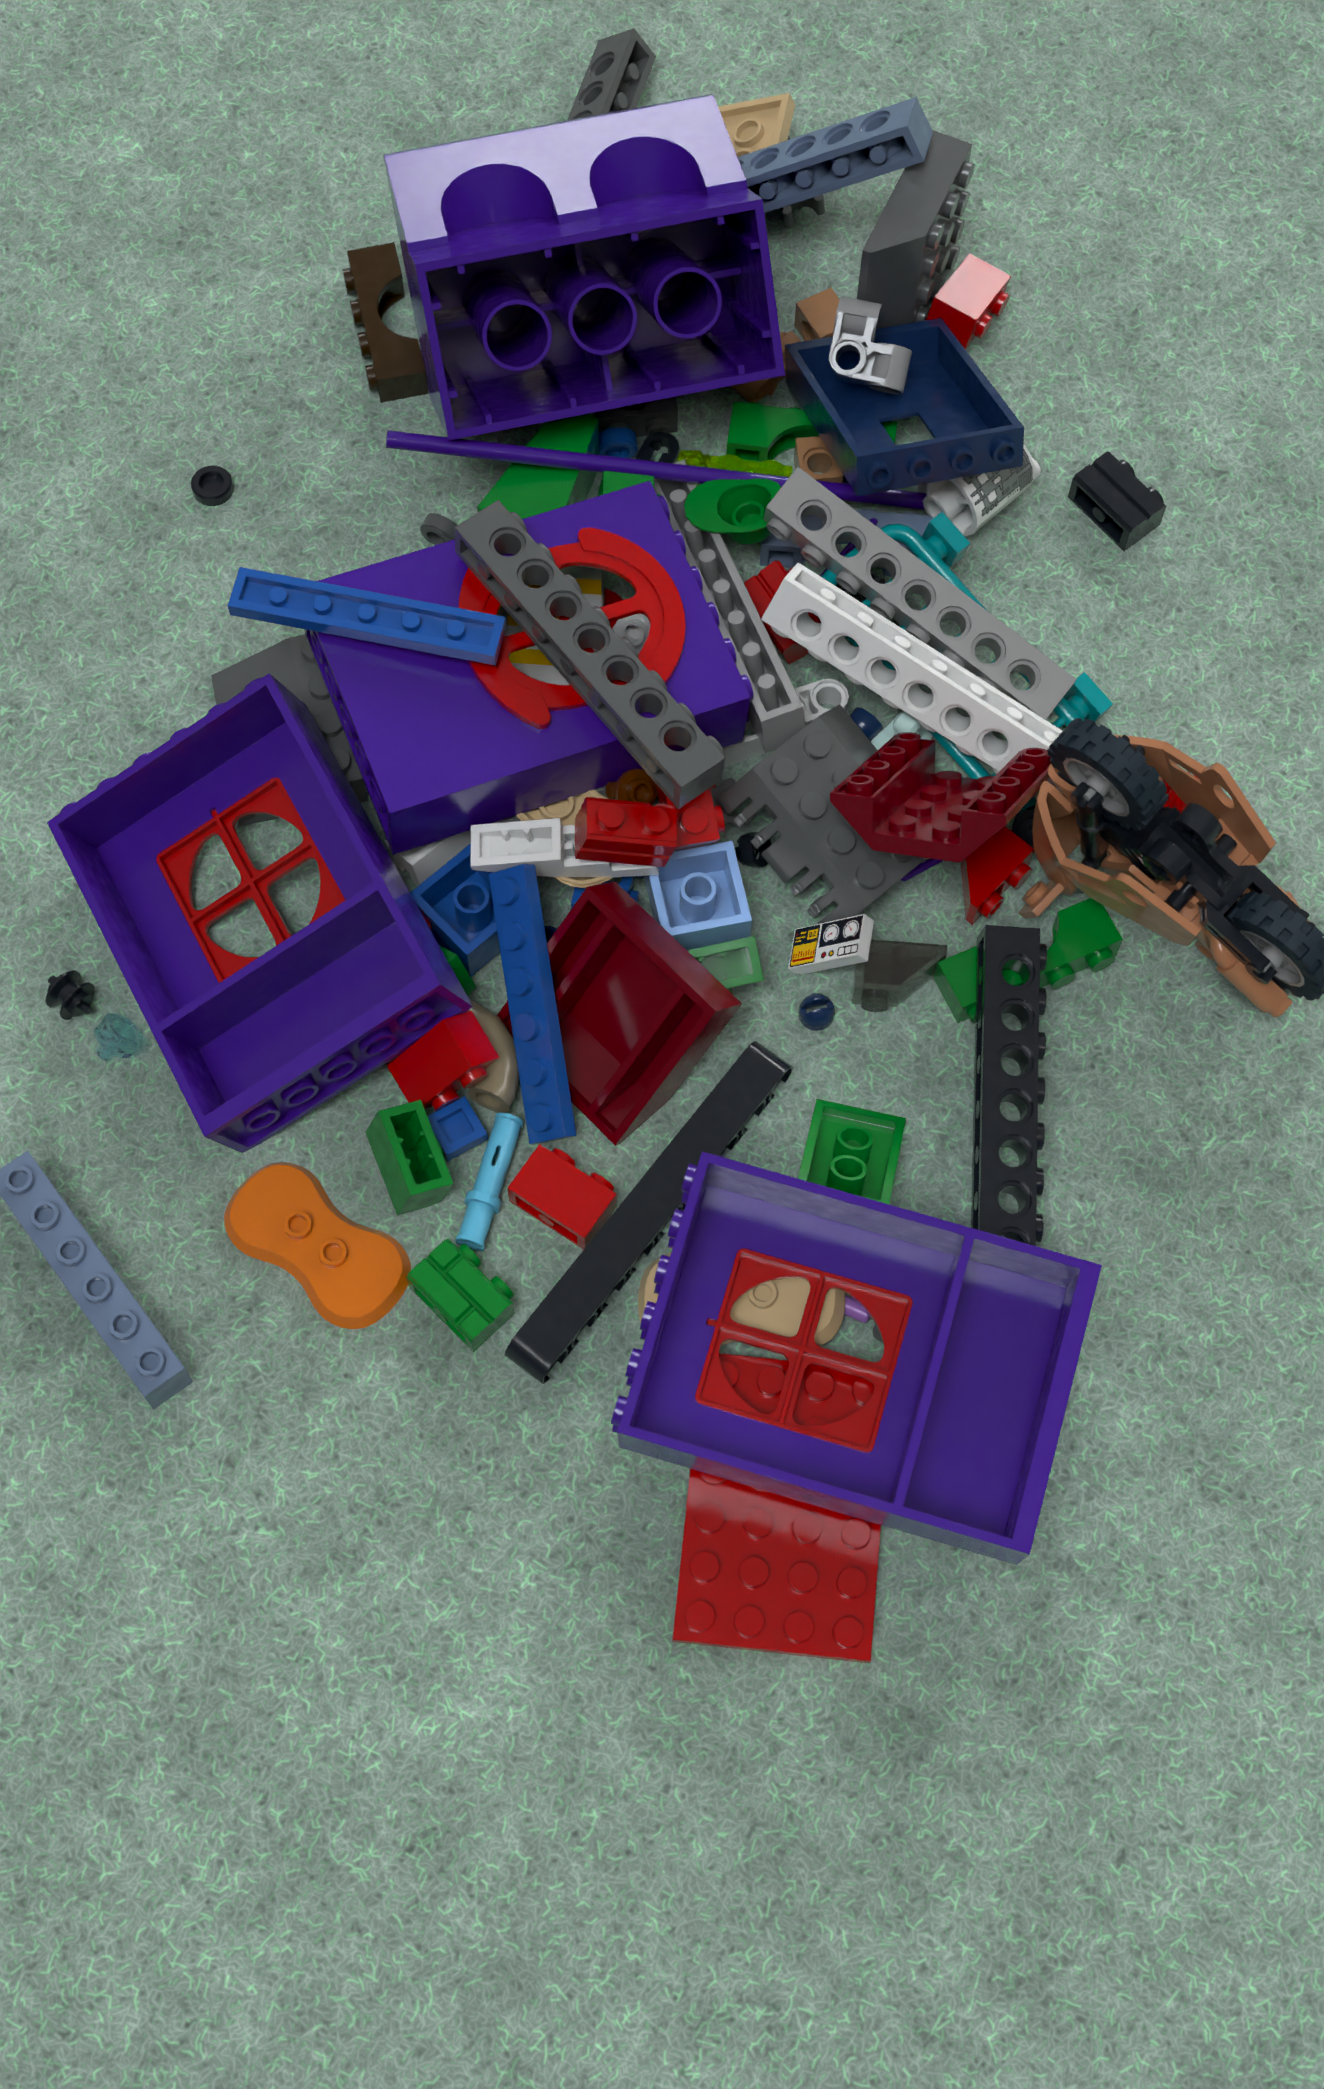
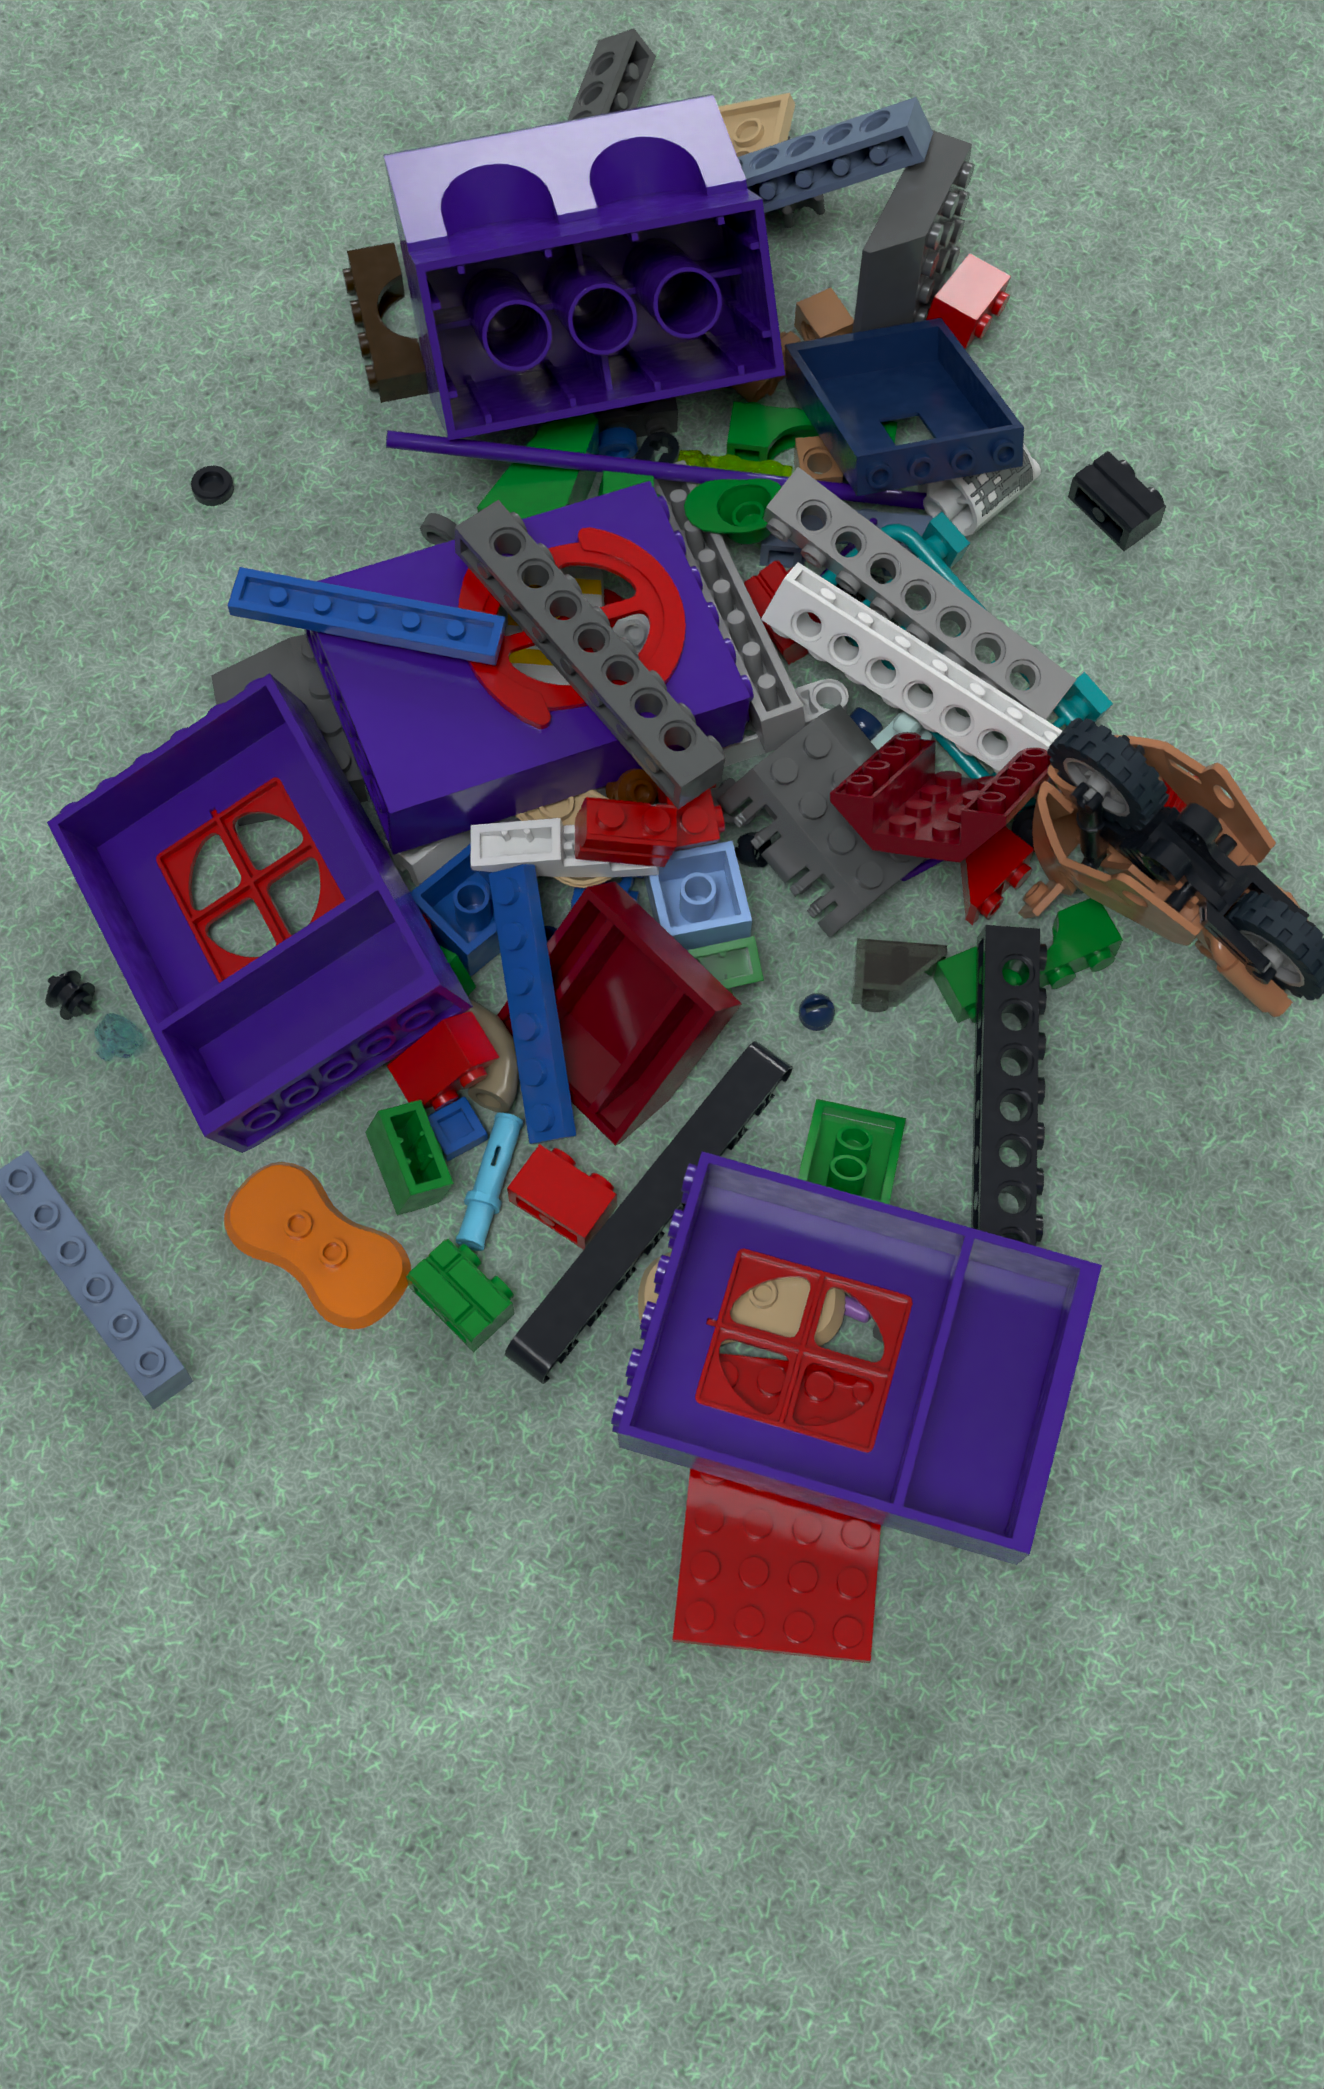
(831, 944): tile -> none
(880, 364): light grey piece -> none

